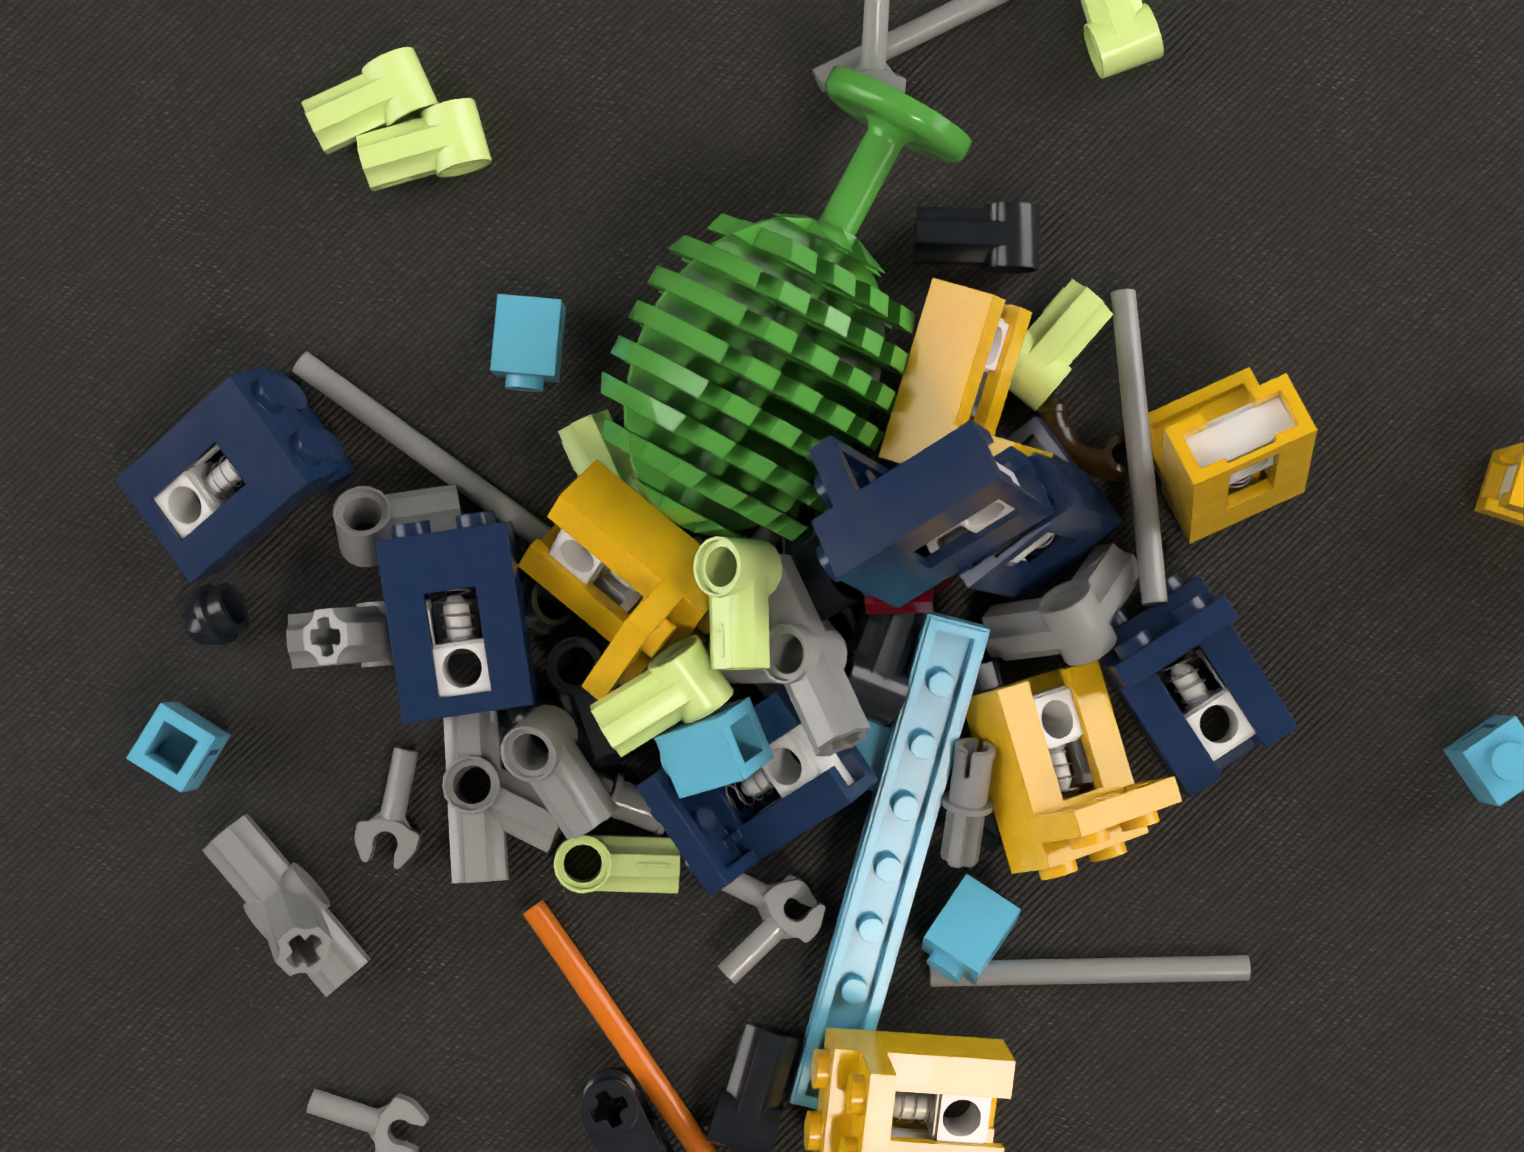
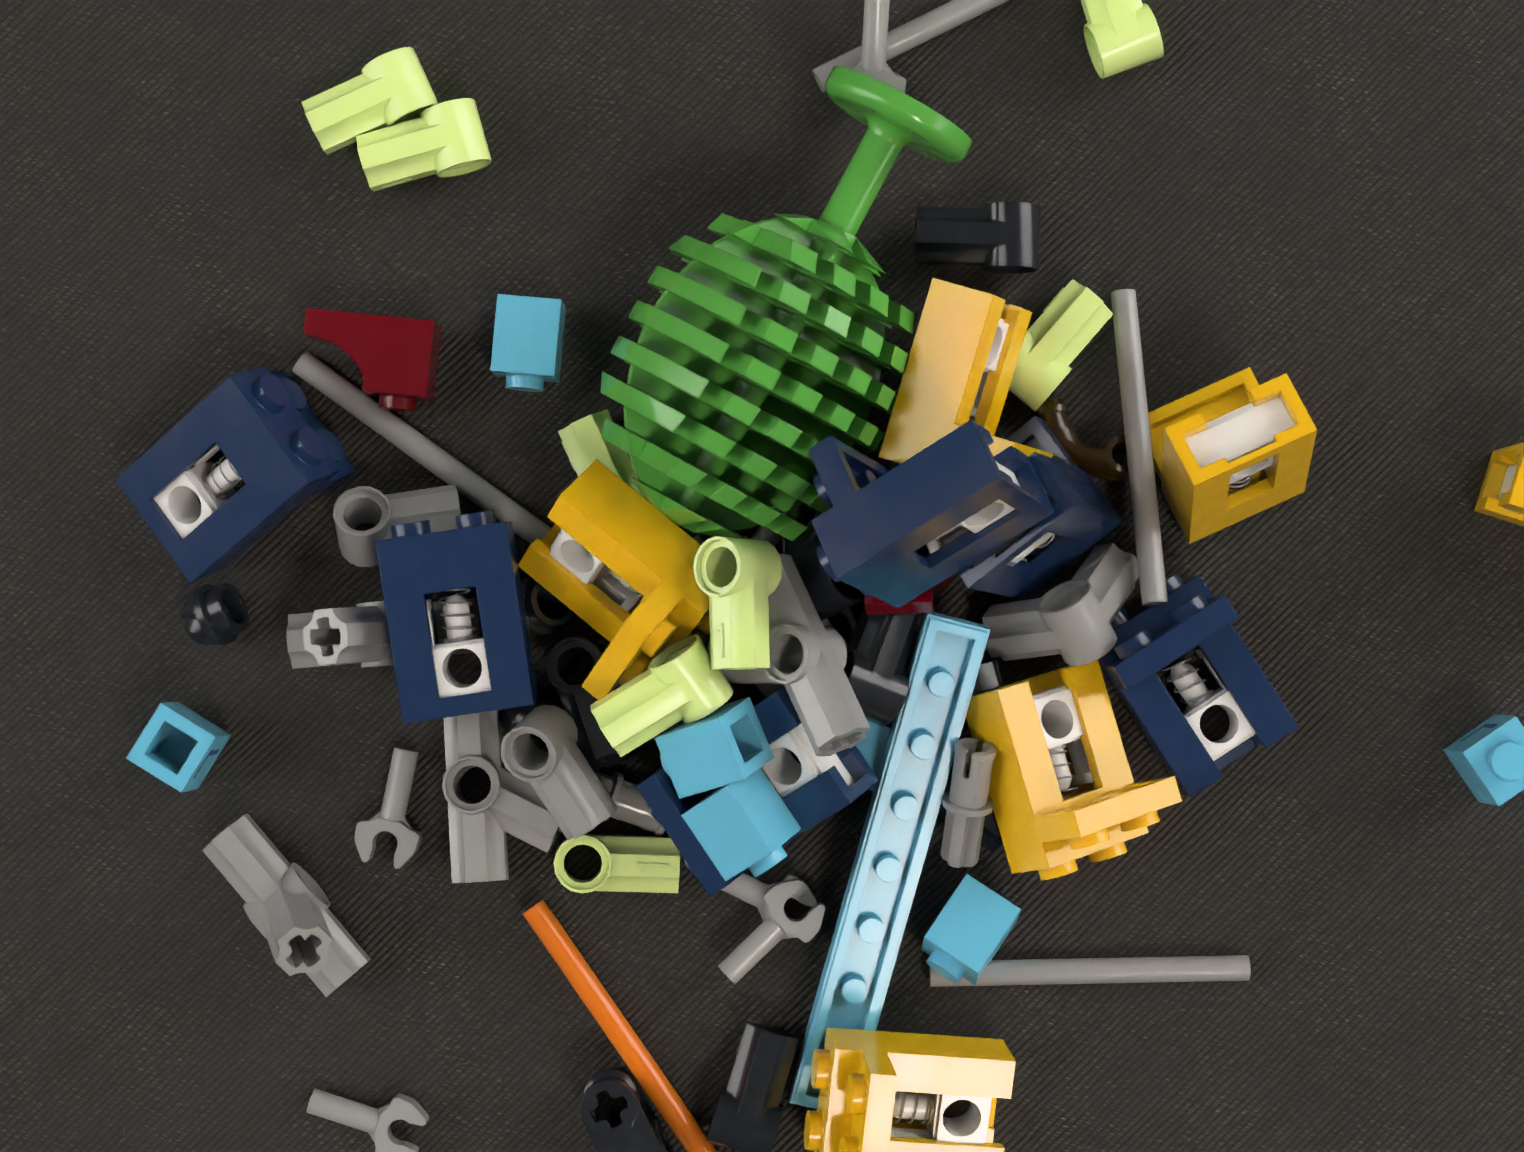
(391, 352): none -> dark red arch
(743, 826): none -> medium azure brick

